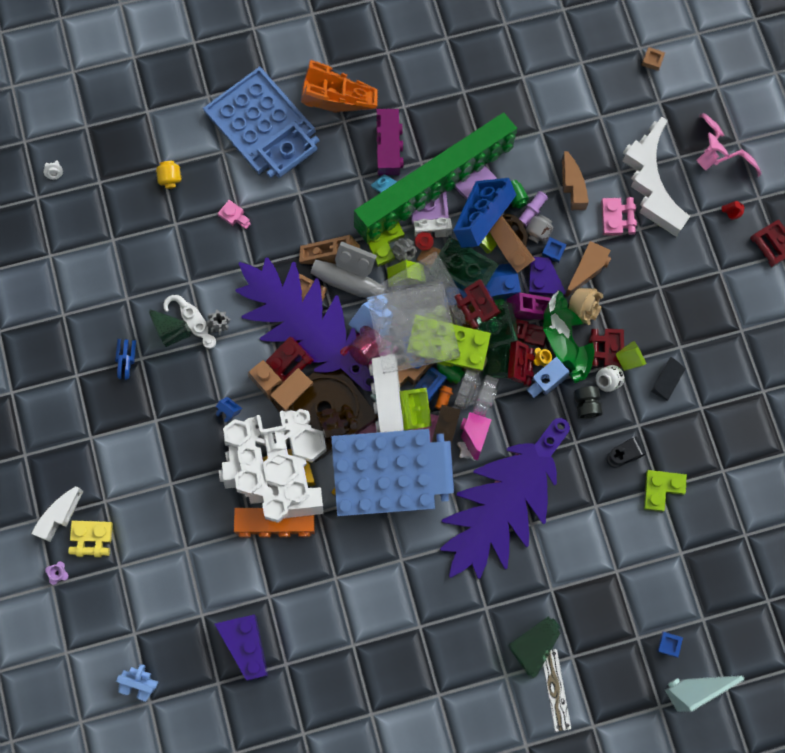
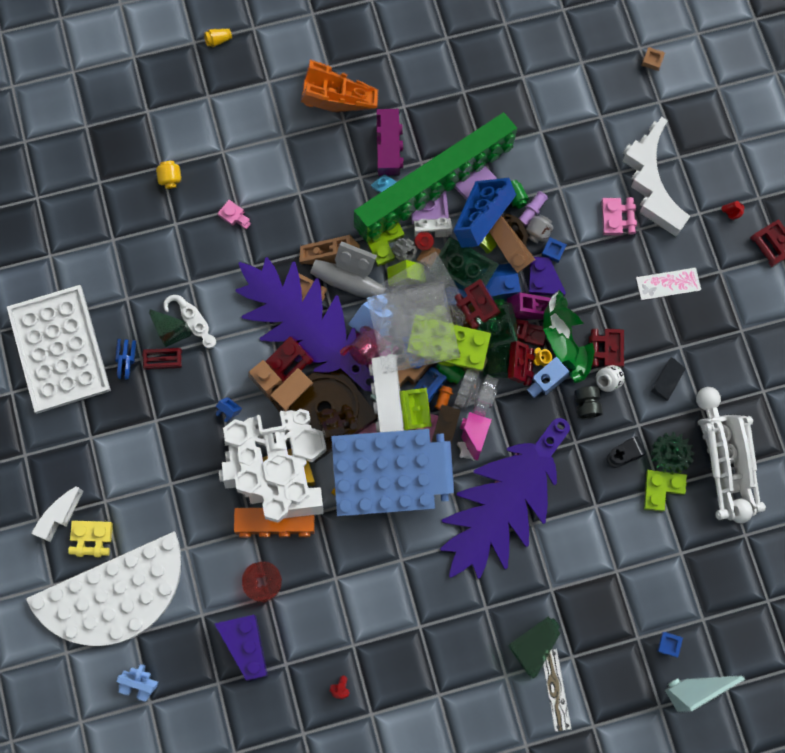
(50, 570): lavender plate -> none
(53, 170): white plate -> none
(58, 349): none -> white plate
(113, 598): none -> white plate
(178, 358): none -> dark red tile
(213, 324): light grey gear -> none
(217, 36): none -> yellow cone
(261, 570): none -> clear red plate
(263, 124): medium blue plate -> none
(339, 691): none -> red plate
(574, 183): medium nougat slope -> none
(586, 304): tan cone -> none
(590, 265): medium nougat slope -> none
(630, 356): lime slope -> none
(668, 283): none -> white sticker
(677, 460): none -> clear green gear
(710, 156): bright pink plant -> none
(730, 443): none -> white piece

